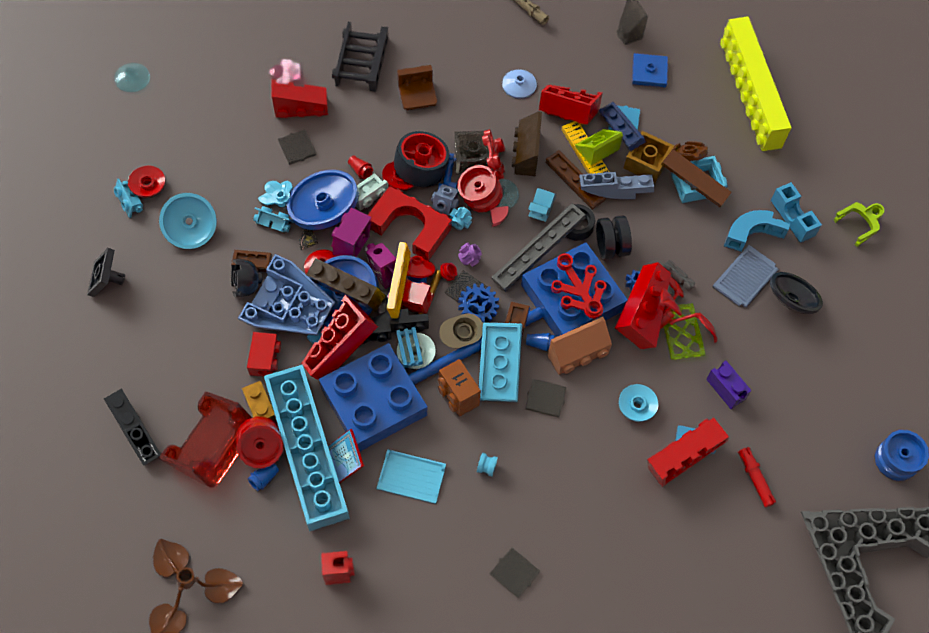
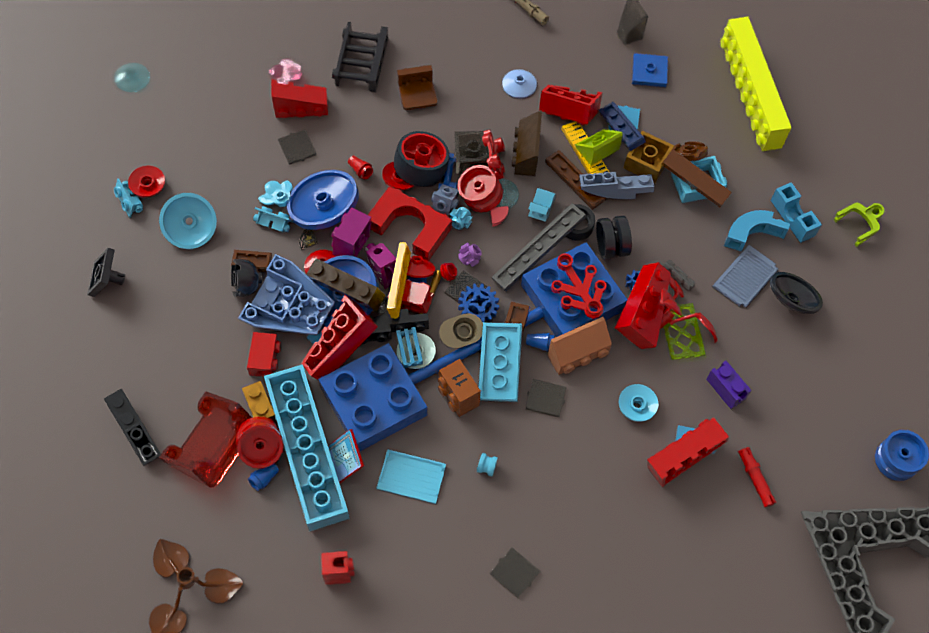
(370, 190): light aqua bracket -> none

